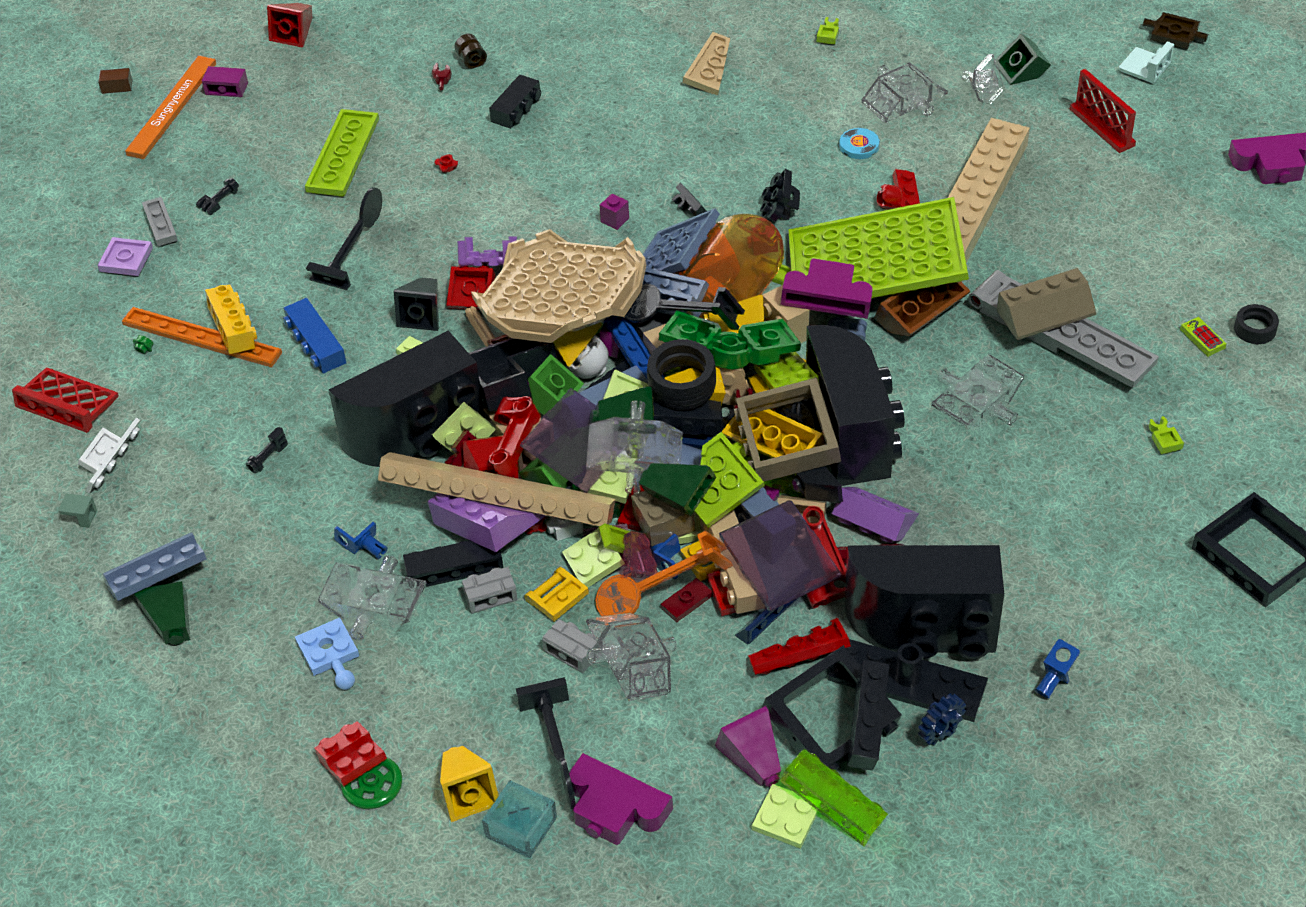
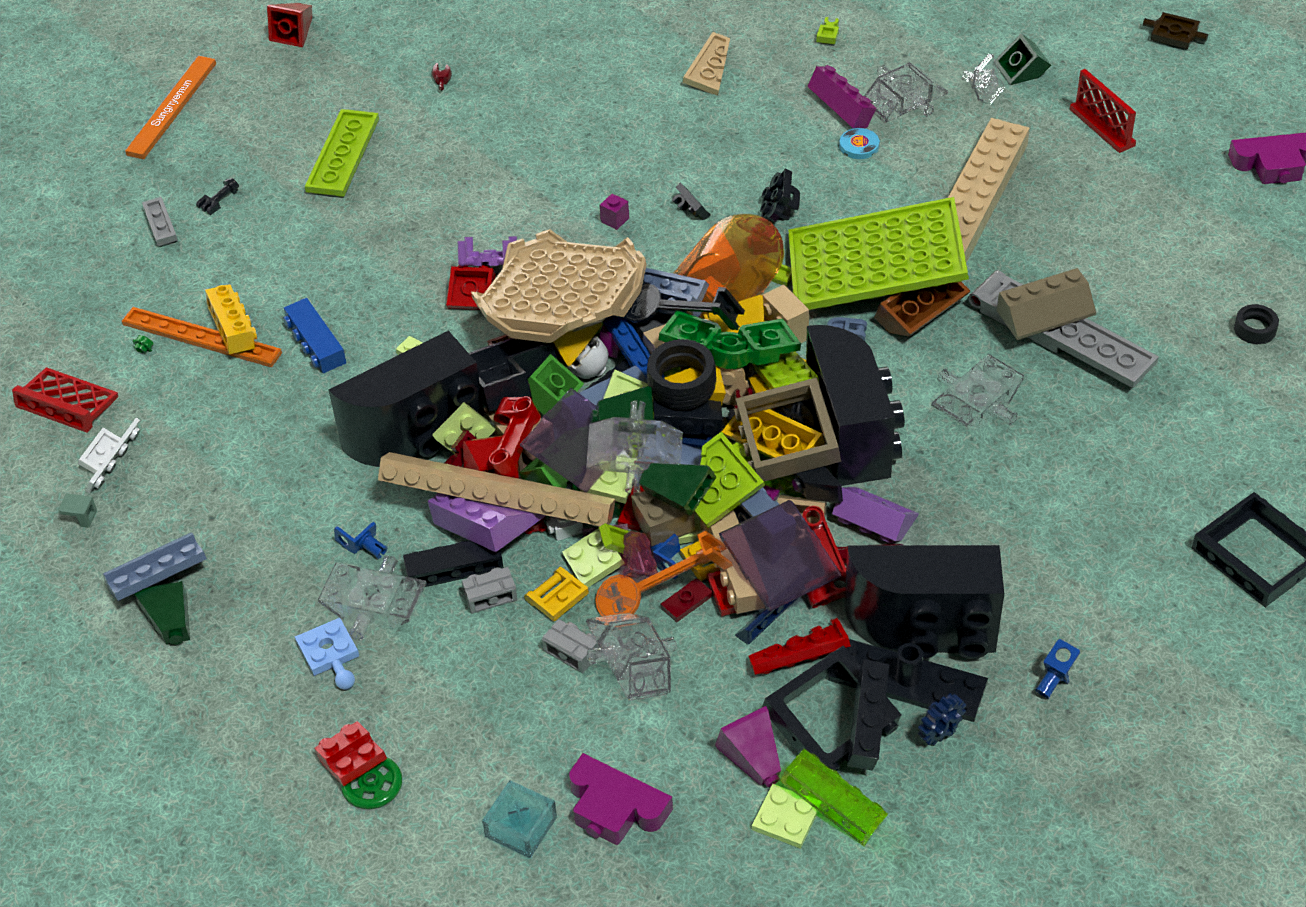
(115, 80): reddish brown piece -> none
(125, 256): lavender plate -> none
(225, 81): magenta brick -> none
(277, 443): black hinge -> none
(368, 215): black piece -> none
(417, 305): black slope -> none
(446, 163): red plate -> none
(466, 783): yellow slope -> none
(470, 51): dark brown wheel -> none
(479, 325): tan axle -> none
(515, 101): black brick -> none
(543, 696): black piece -> none
(677, 244): sand blue plate -> none
(827, 289): magenta brick -> none
(841, 96): none -> magenta brick
(901, 194): red plate -> none
(1146, 64): light aqua bracket -> none
(1165, 438): lime plate -> none
(1203, 336): tile -> none

